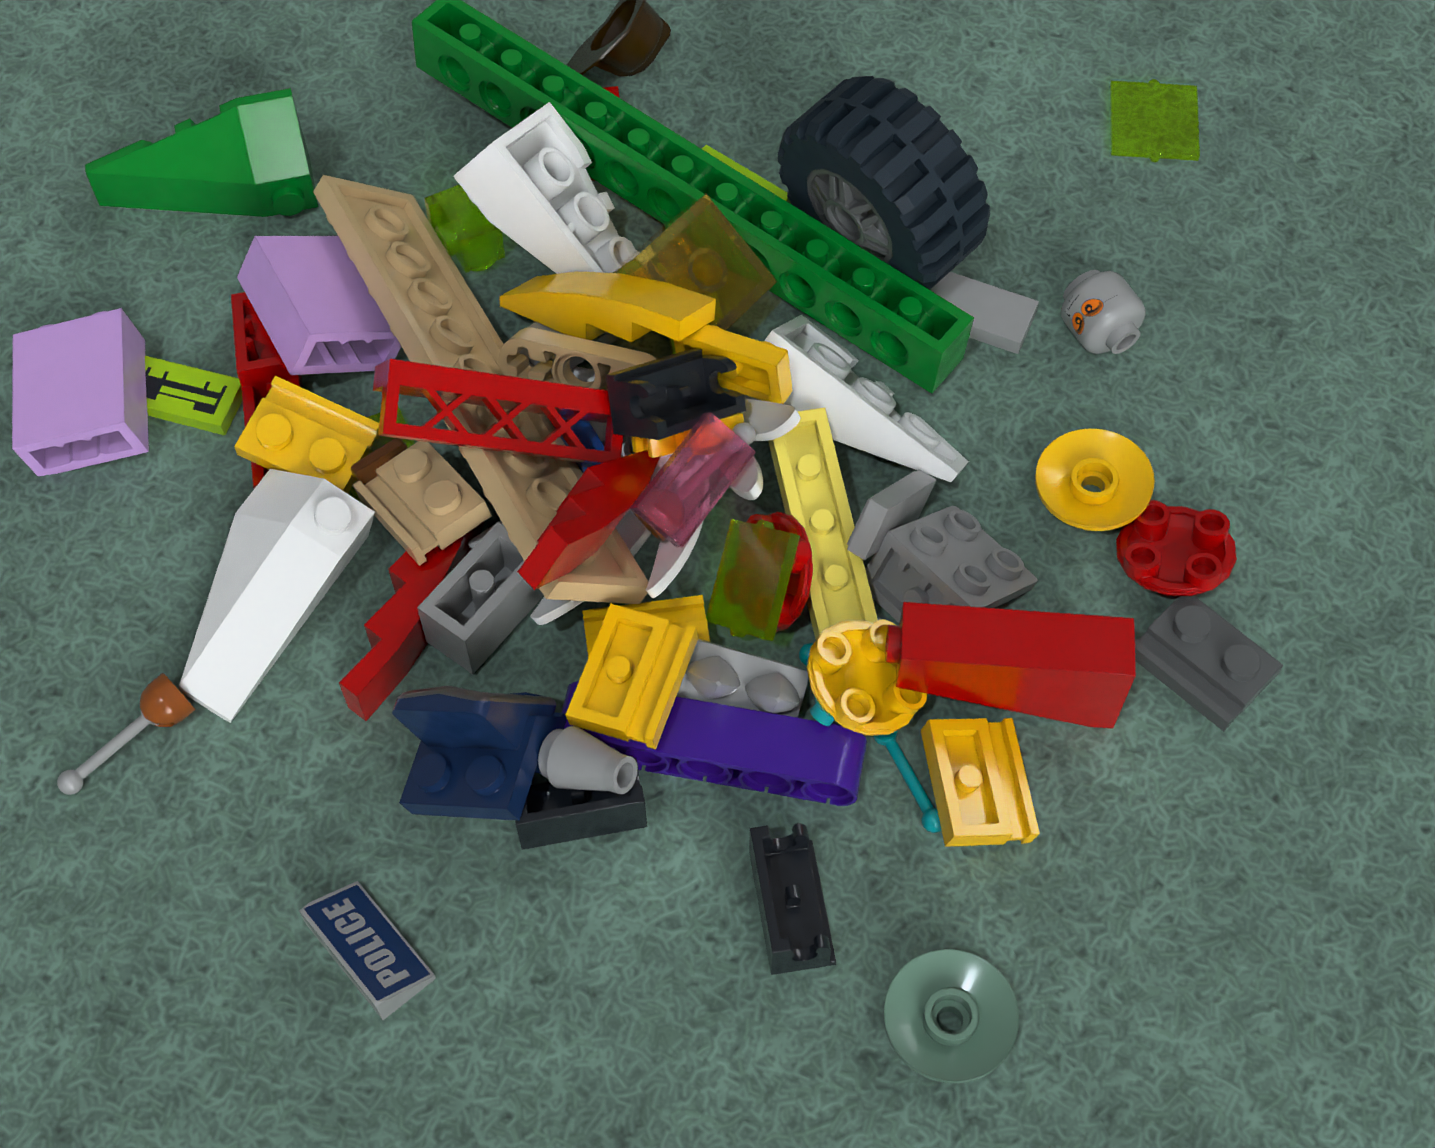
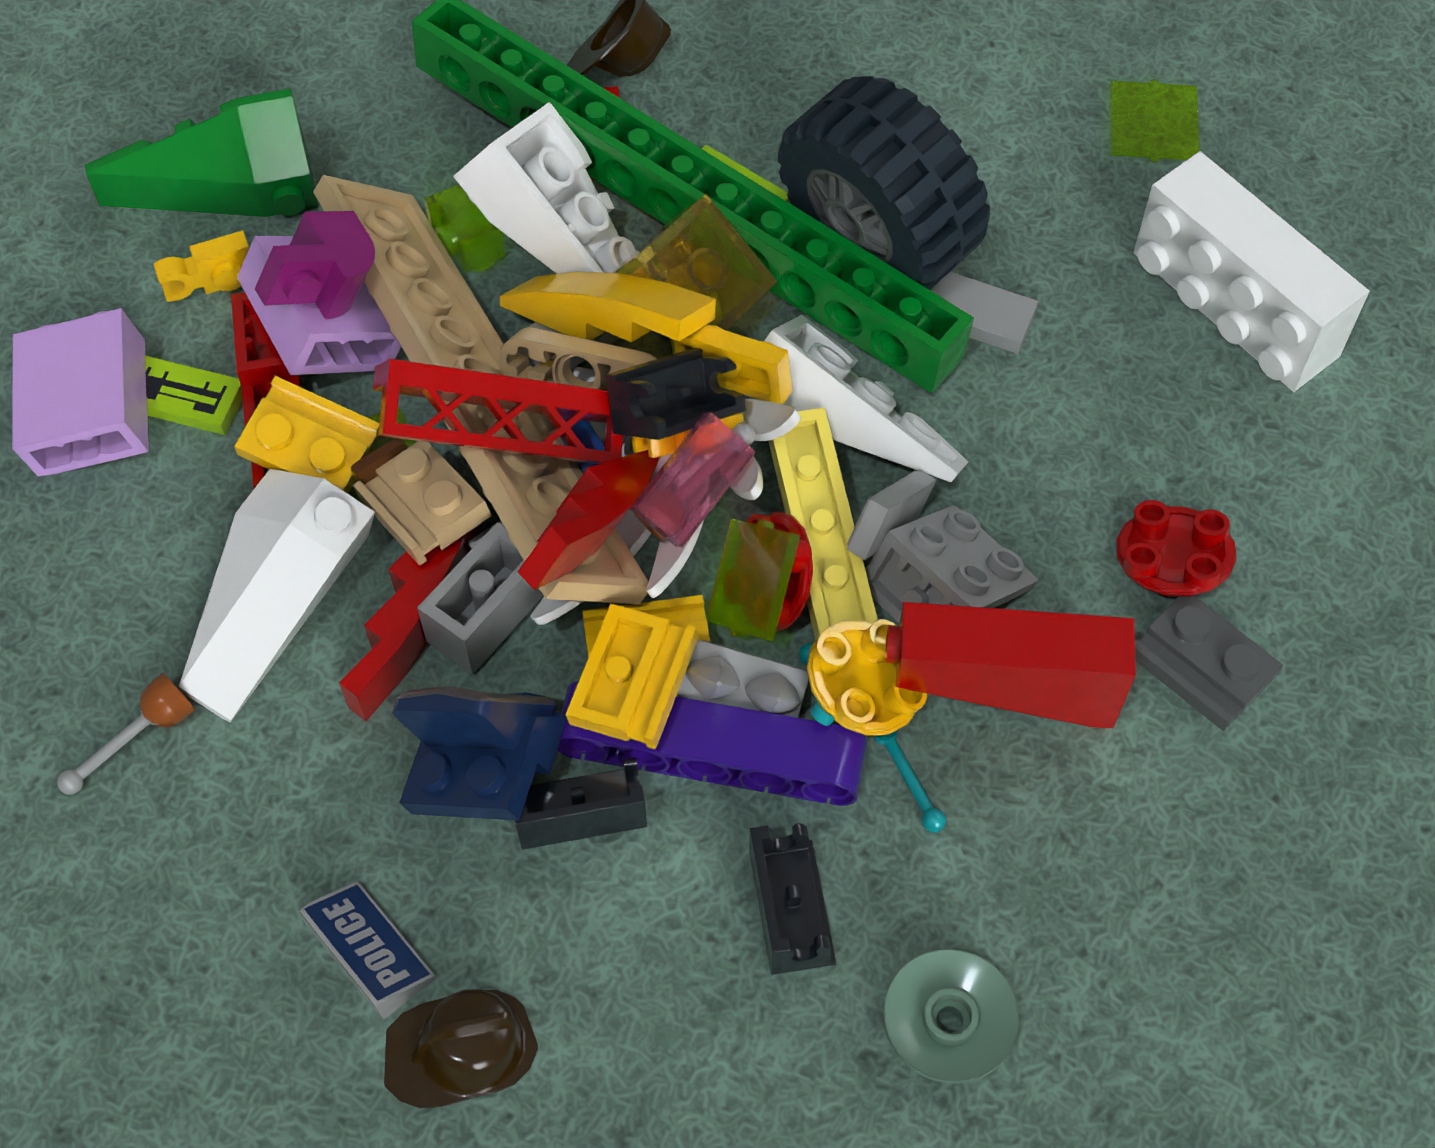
(212, 266): none -> yellow plate
(321, 264): none -> magenta brick
(458, 1048): none -> dark brown piece
(583, 762): light grey cone -> none
(979, 782): yellow plate -> none
(1099, 460): yellow dish -> none
(1102, 312): light grey head -> none
(1248, 271): none -> white brick

